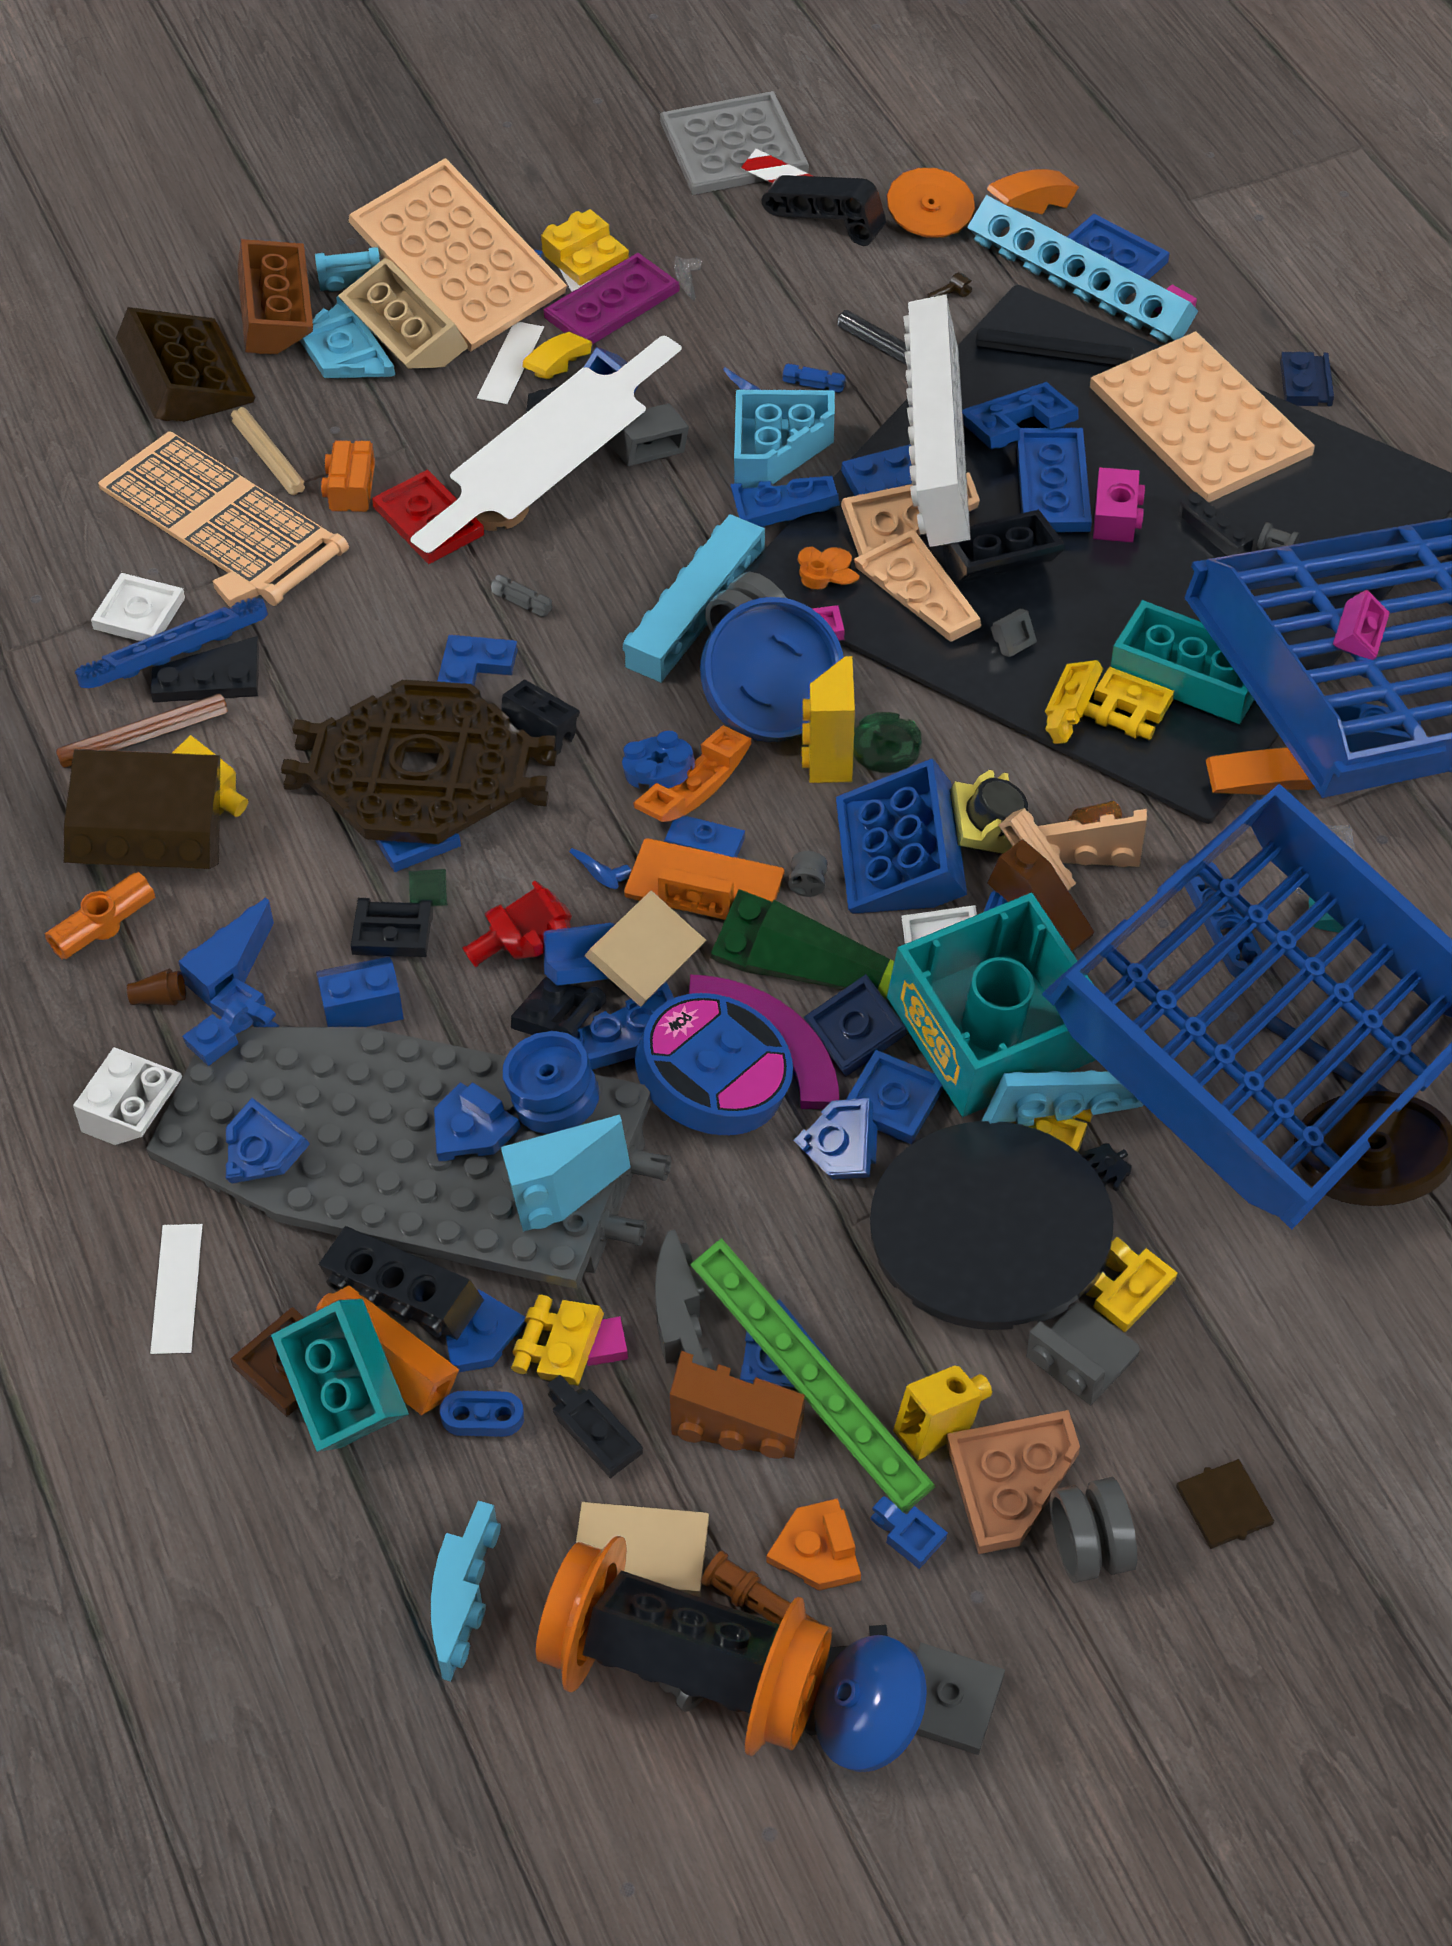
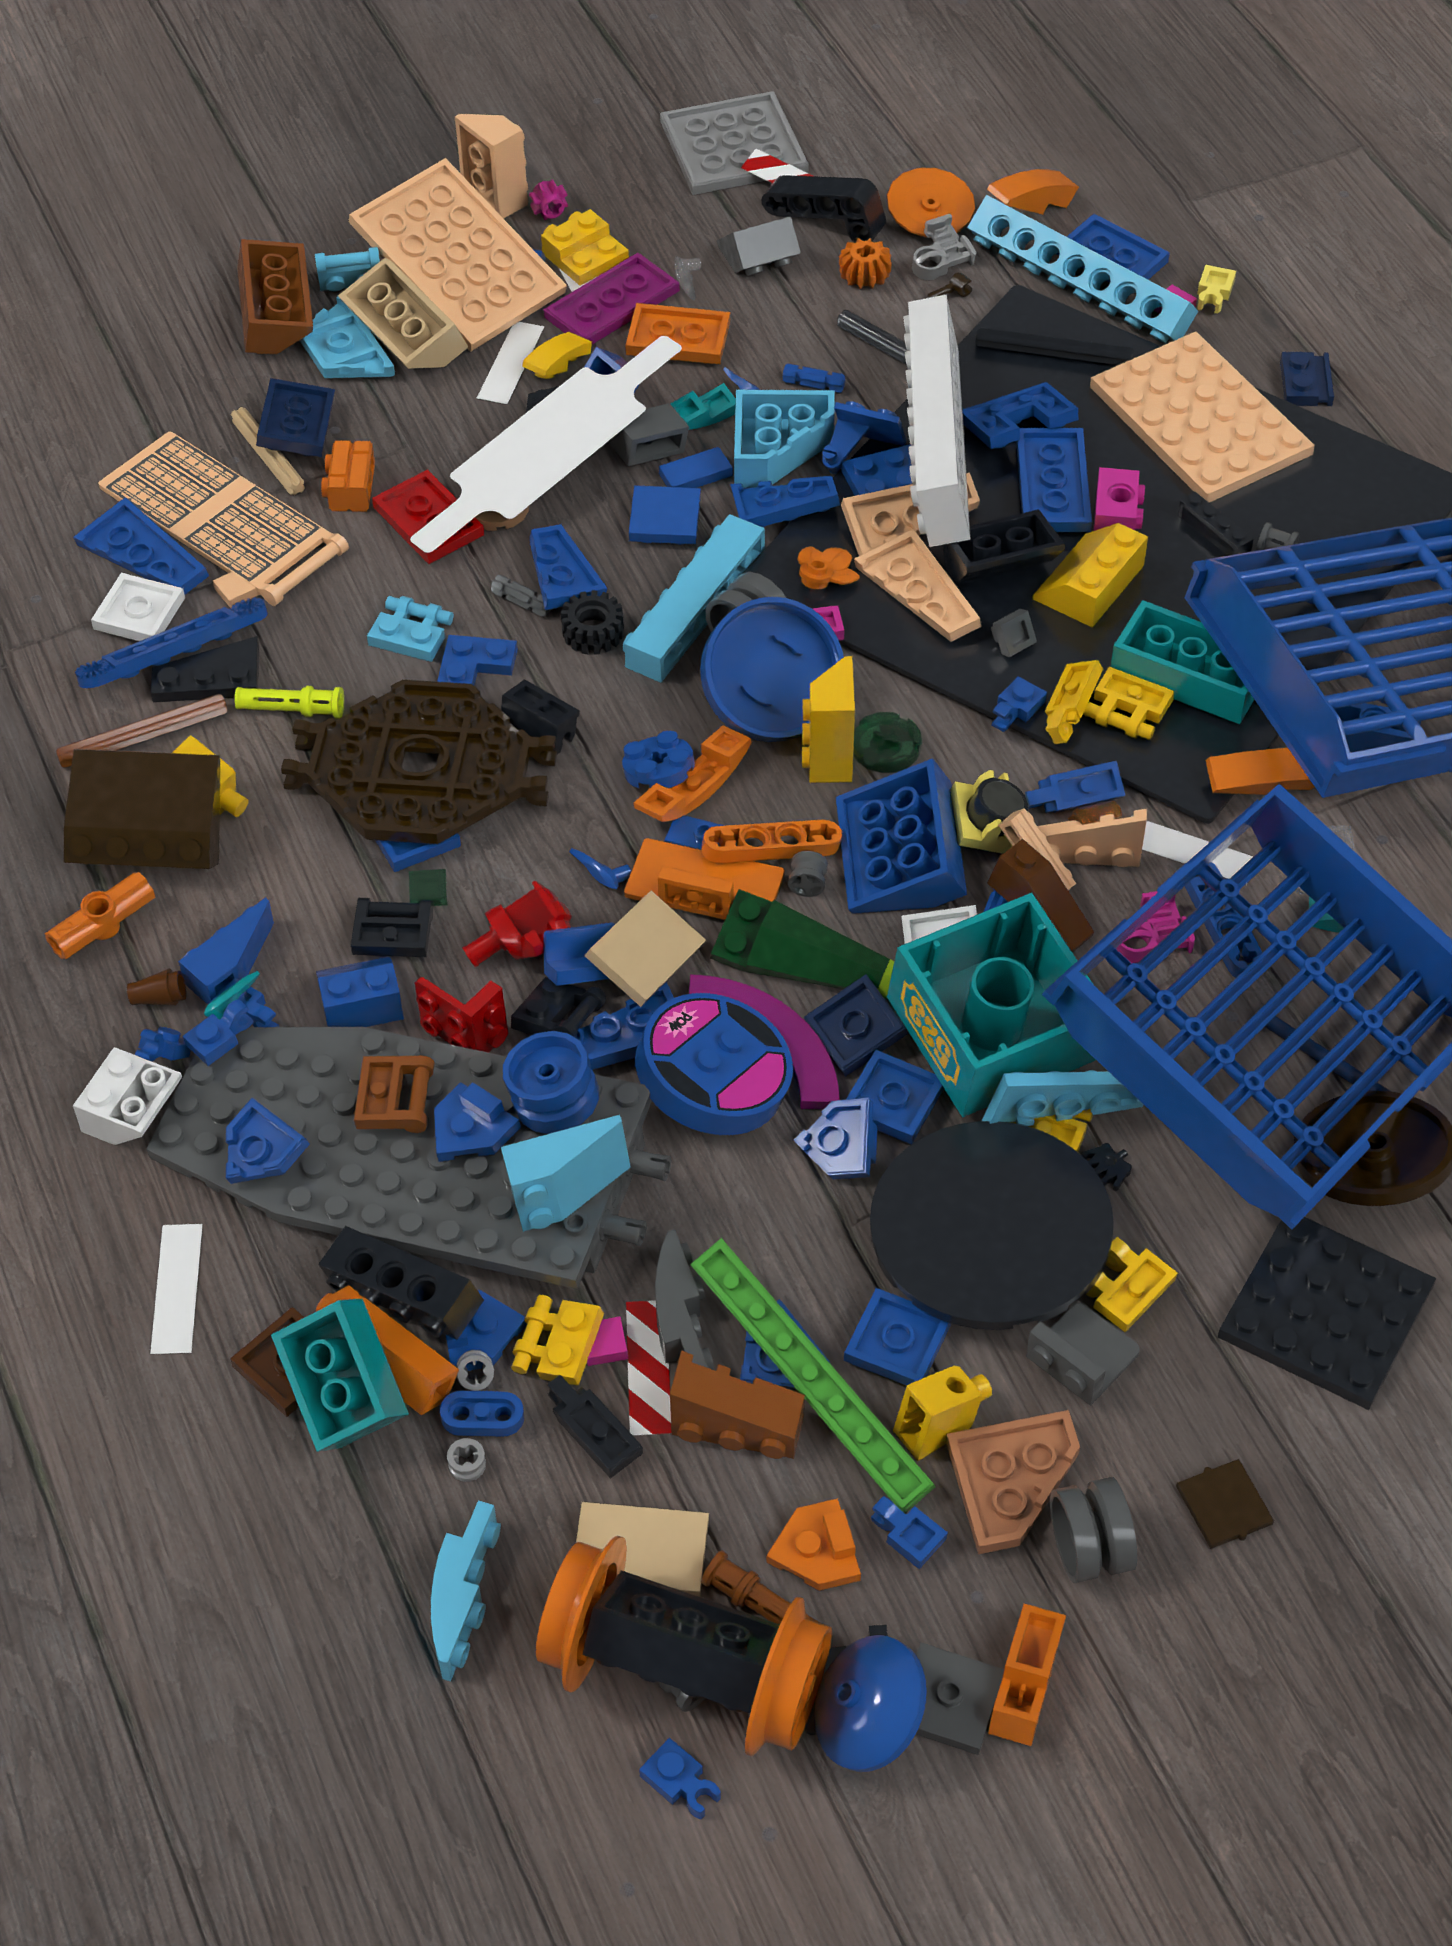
(141, 546): none -> blue wing
(162, 1043): none -> blue plate
(182, 364): dark brown slope -> none
(233, 993): none -> teal bar
(295, 417): none -> dark blue plate
(308, 704): none -> neon yellow pin
(381, 1091): none -> dark orange plate
(407, 636): none -> medium azure plate
(464, 1448): none -> light grey bush
(473, 1025): none -> red bracket
(487, 1367): none -> light grey bush
(493, 160): none -> light nougat slope
(548, 199): none -> dark pink gear
(561, 567): none -> blue wing
(591, 608): none -> black tyre
(646, 1372): none -> sticker
(664, 515): none -> blue tile
(676, 1774): none -> blue plate
(696, 469): none -> blue tile
(697, 331): none -> orange plate
(706, 409): none -> teal slope
(760, 245): none -> slope
(770, 835): none -> orange beam
(854, 424): none -> blue plate
(865, 263): none -> orange gear
(896, 1339): none -> blue plate
(945, 250): none -> light grey piece
(1018, 700): none -> blue plate
(1026, 1674): none -> orange slope
(1078, 788): none -> blue hinge
(1094, 573): none -> yellow slope
(1162, 924): none -> dark pink piece
(1184, 847): none -> white sticker
(1215, 286): none -> light yellow plate
(1327, 1309): none -> black plate
(1362, 626): dark pink slope -> none

